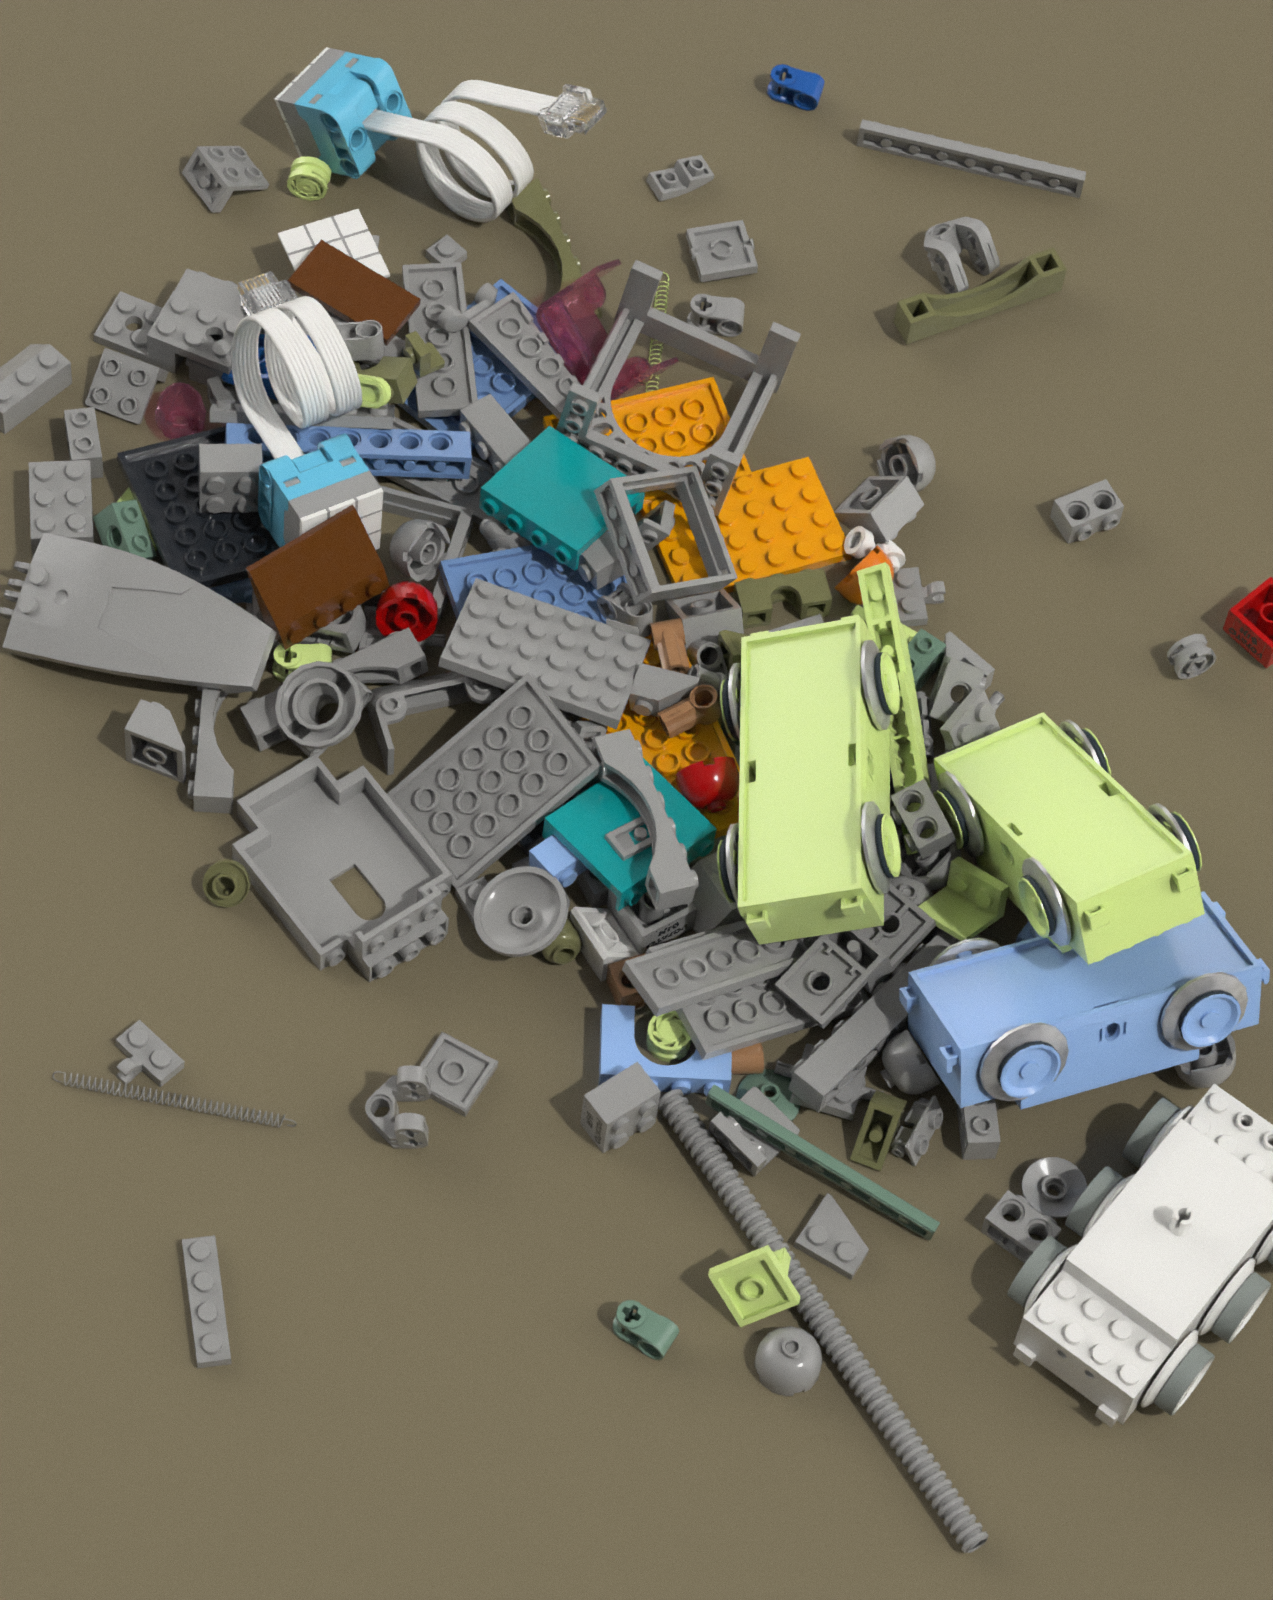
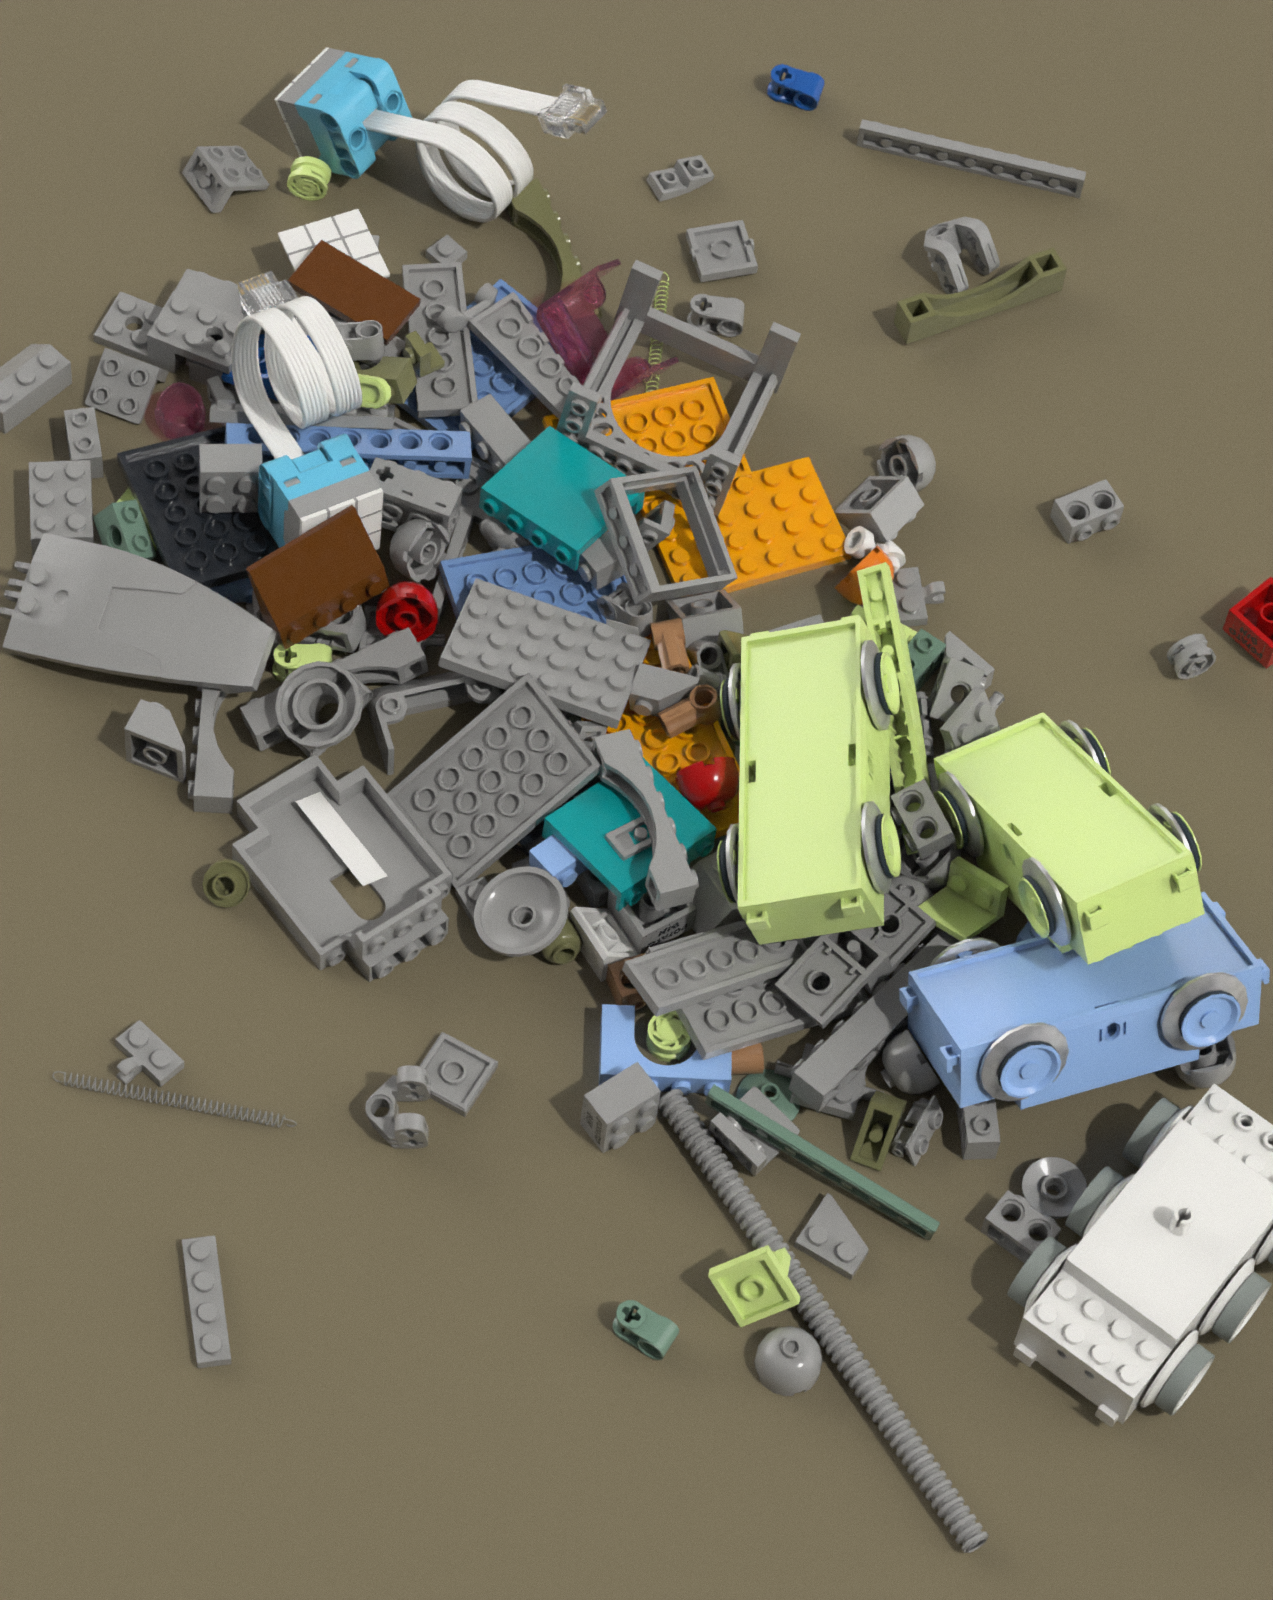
(341, 838): none -> white sticker
(415, 495): none -> light grey piece
(804, 590): olive arch -> none

